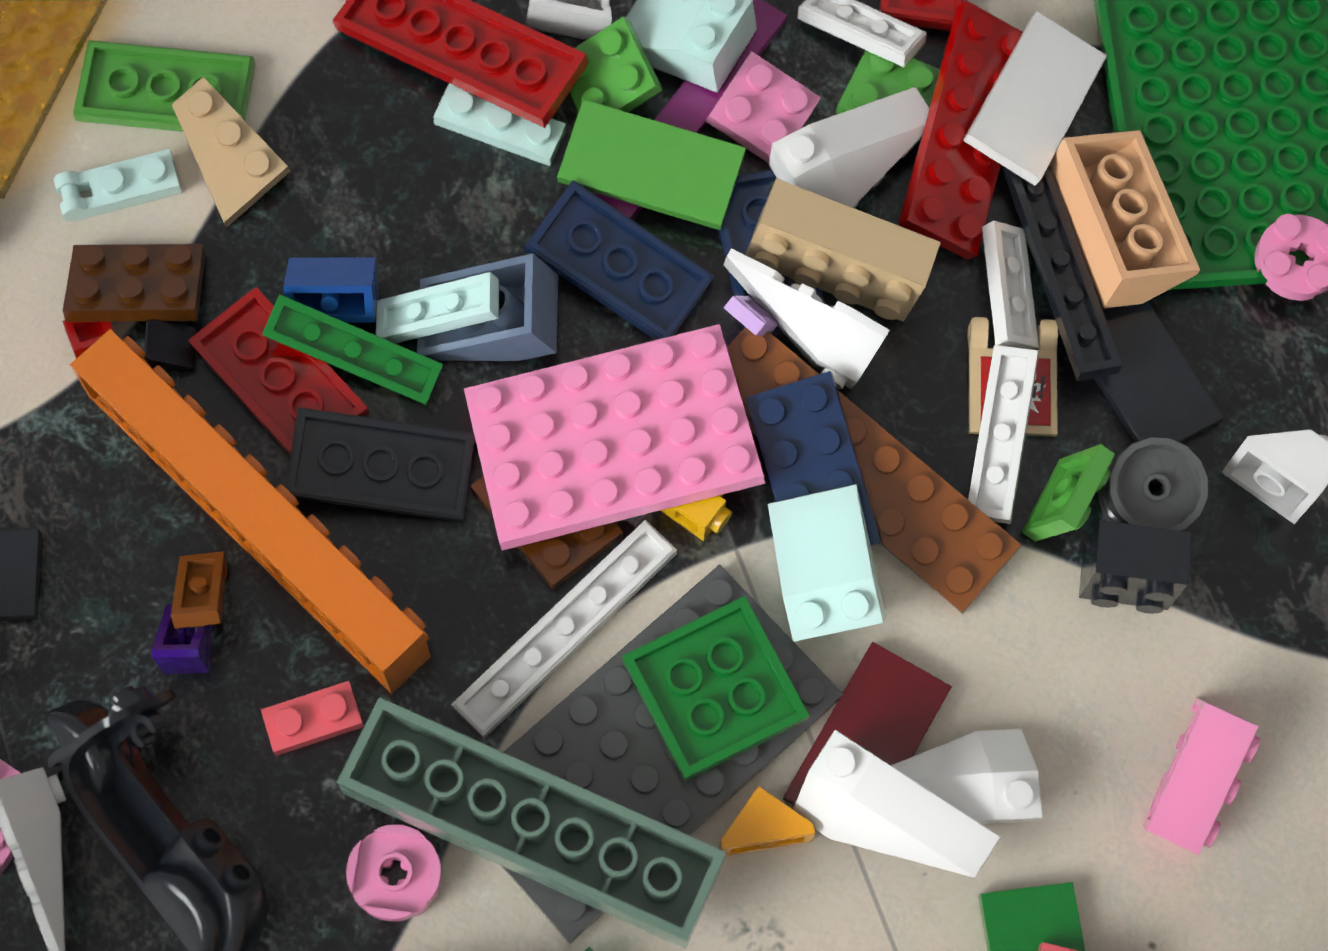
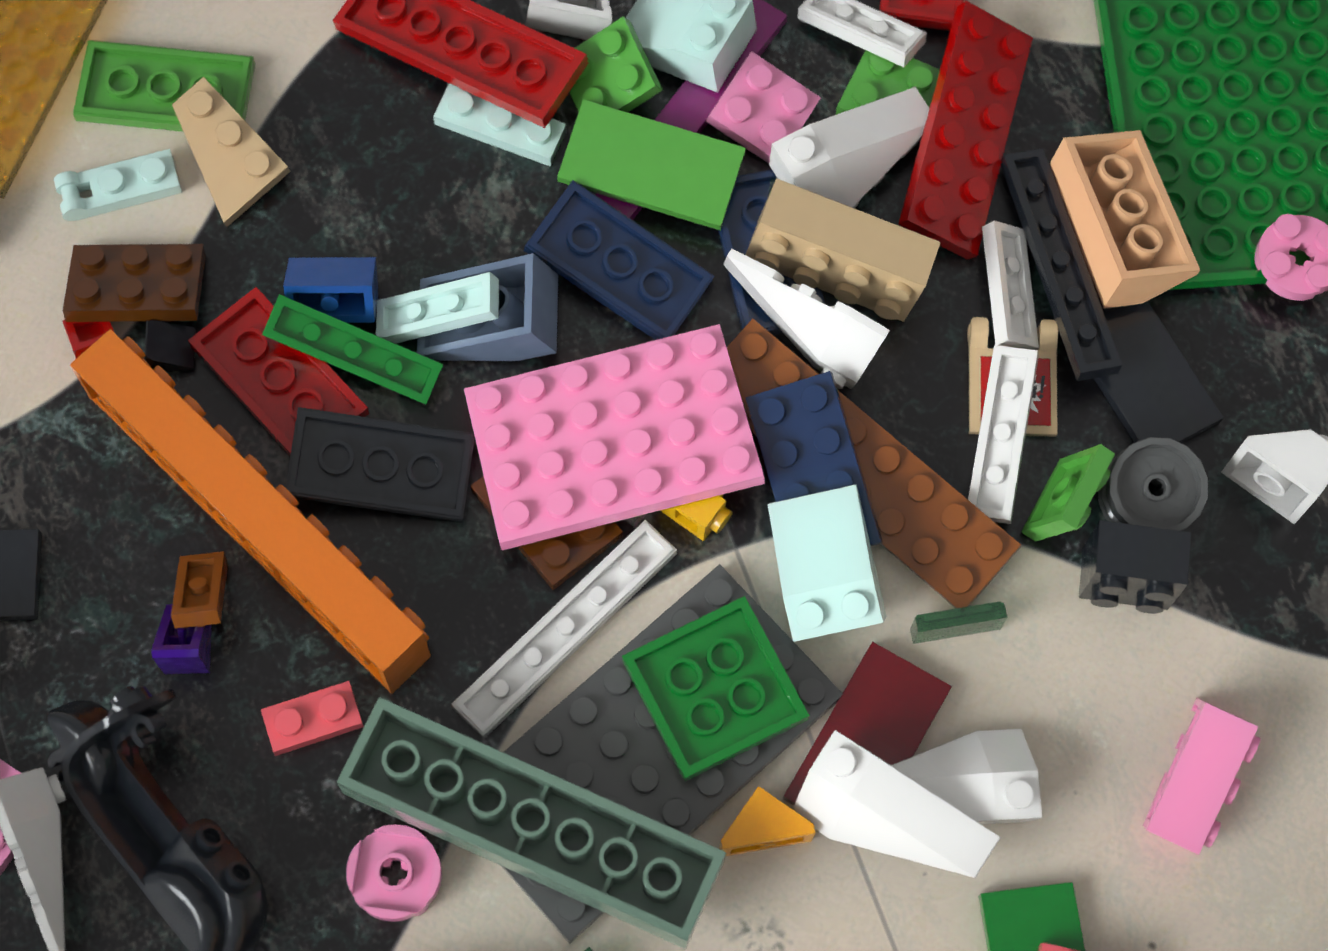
(751, 315): lavender tile -> none
(958, 622): none -> clear green tile
(1035, 98): white tile -> none

